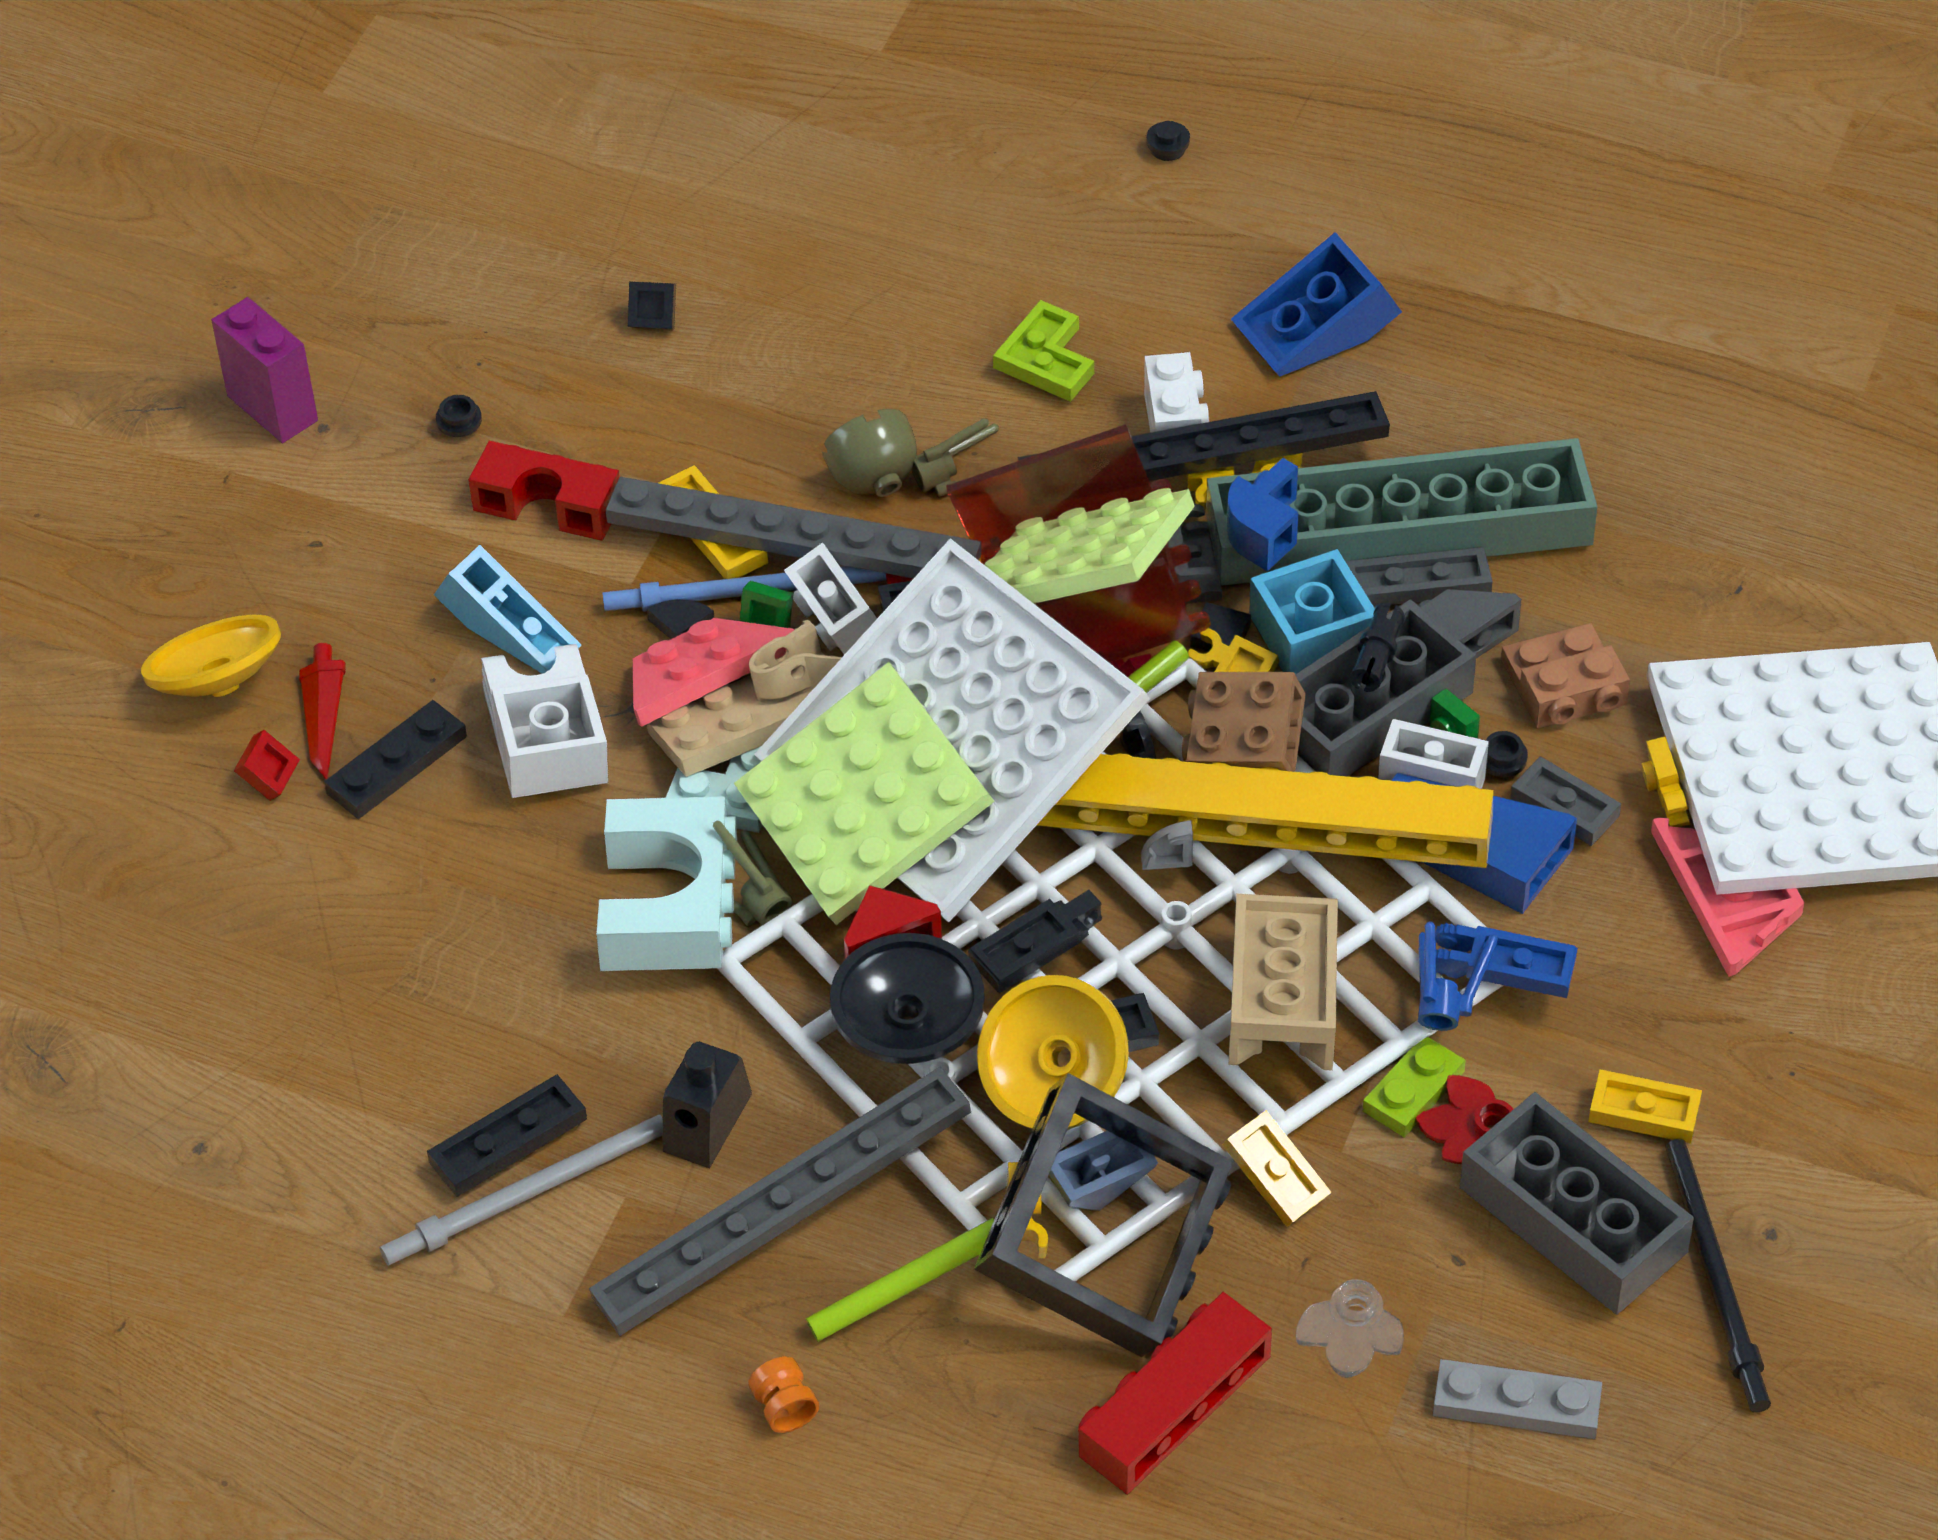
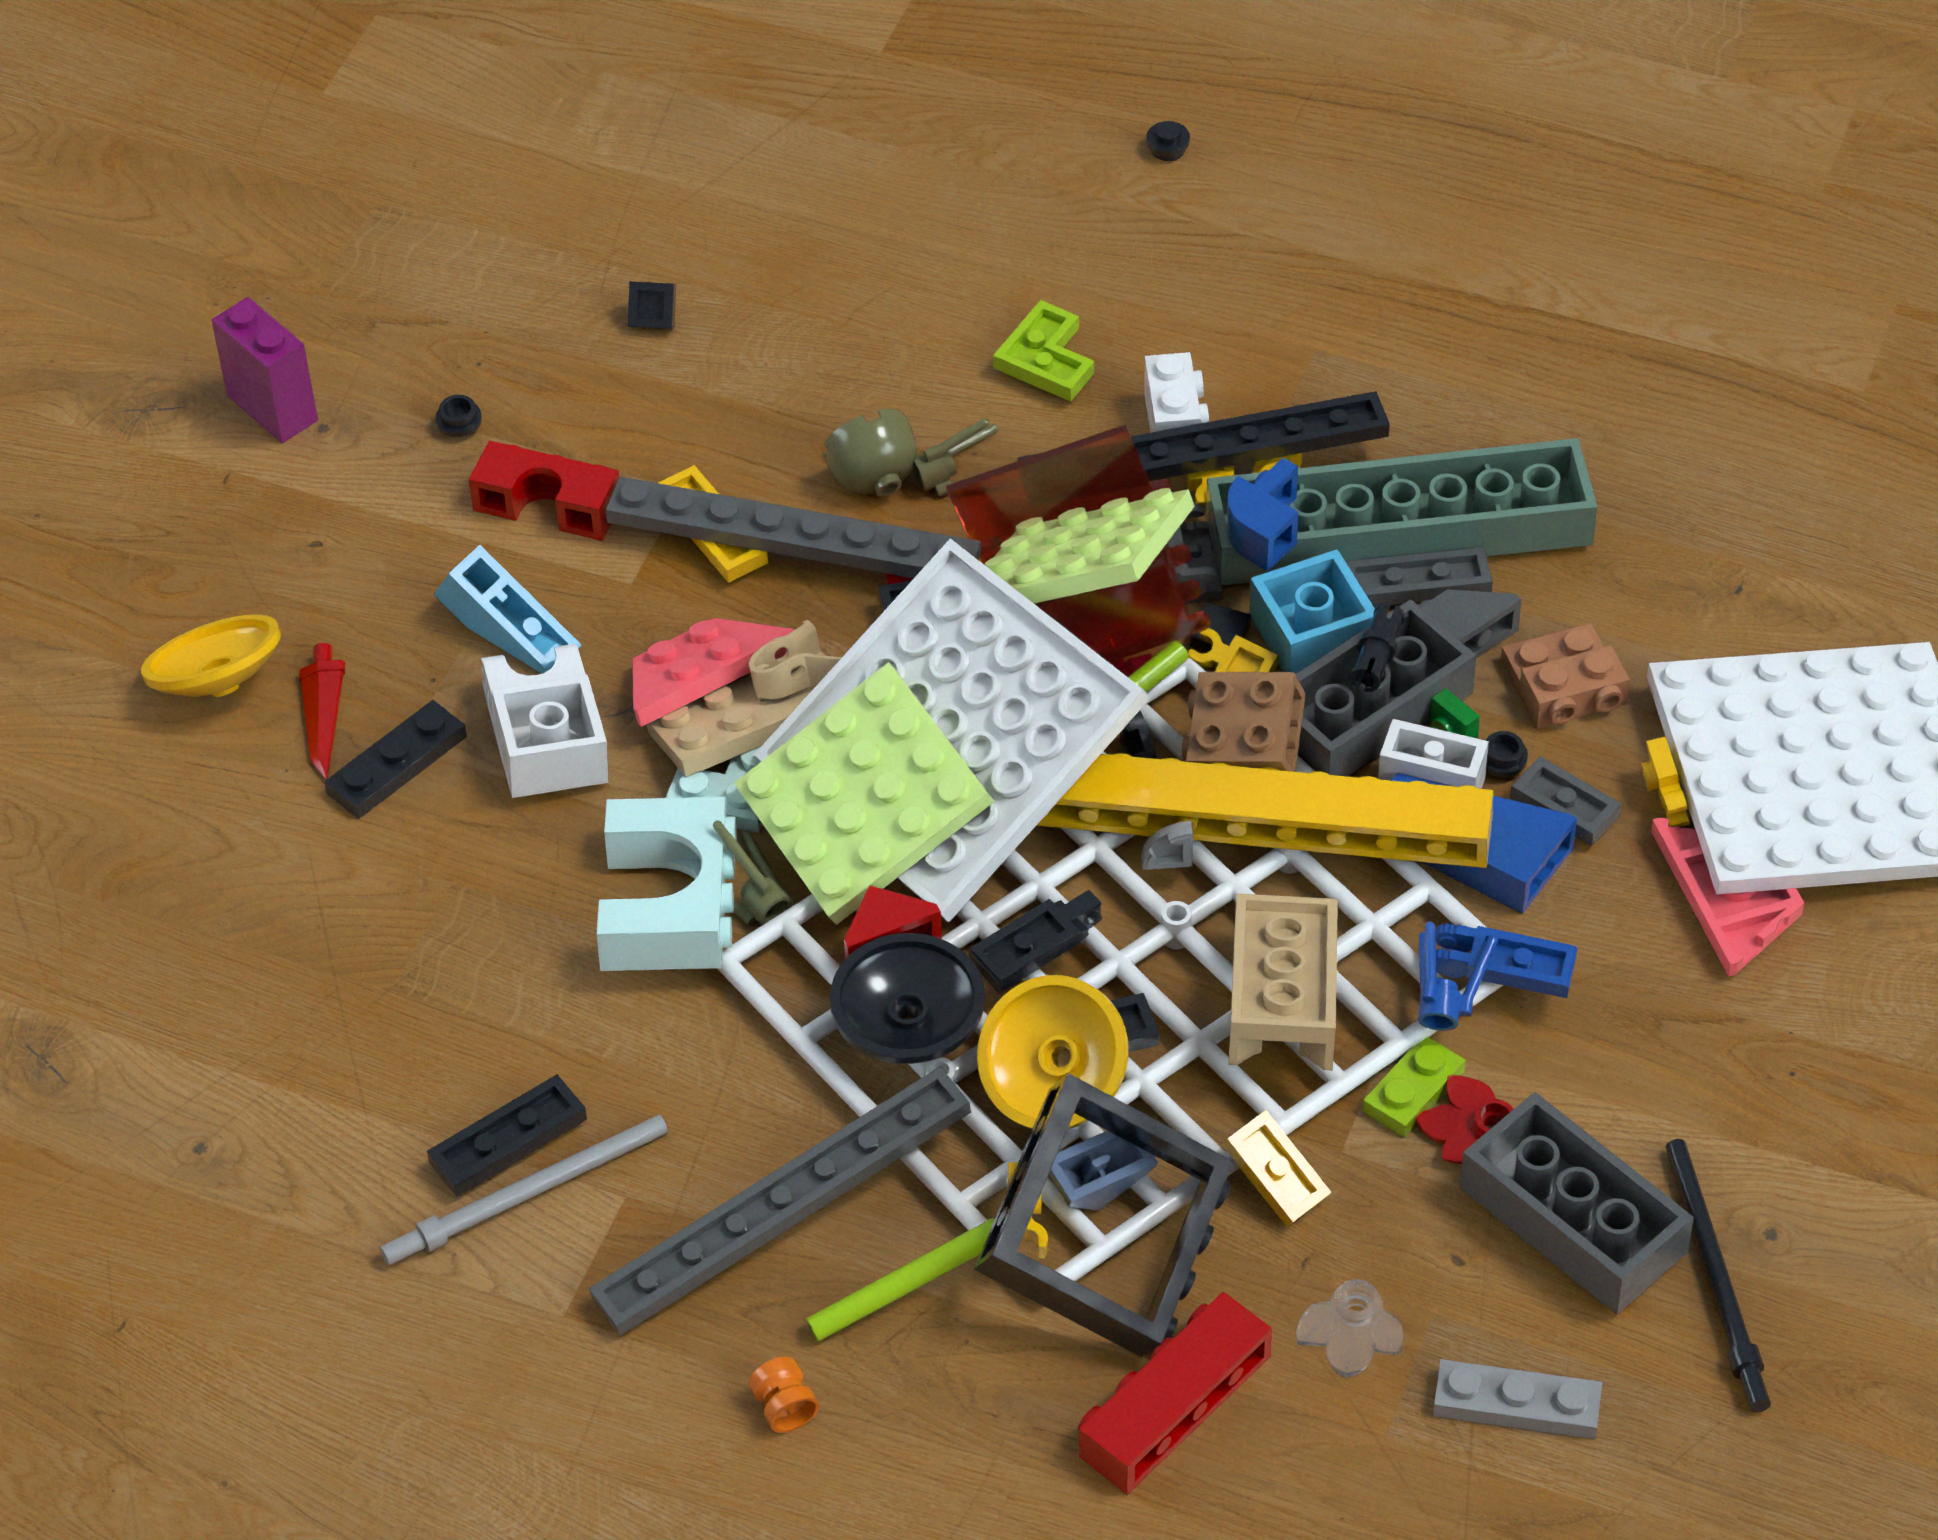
(266, 765): red plate -> none
(652, 593): medium blue bar -> none
(678, 615): black tile -> none
(712, 1089): black torso -> none
(766, 605): green plate -> none
(831, 597): white brick -> none
(1317, 309): blue slope -> none
(1645, 1106): yellow plate -> none

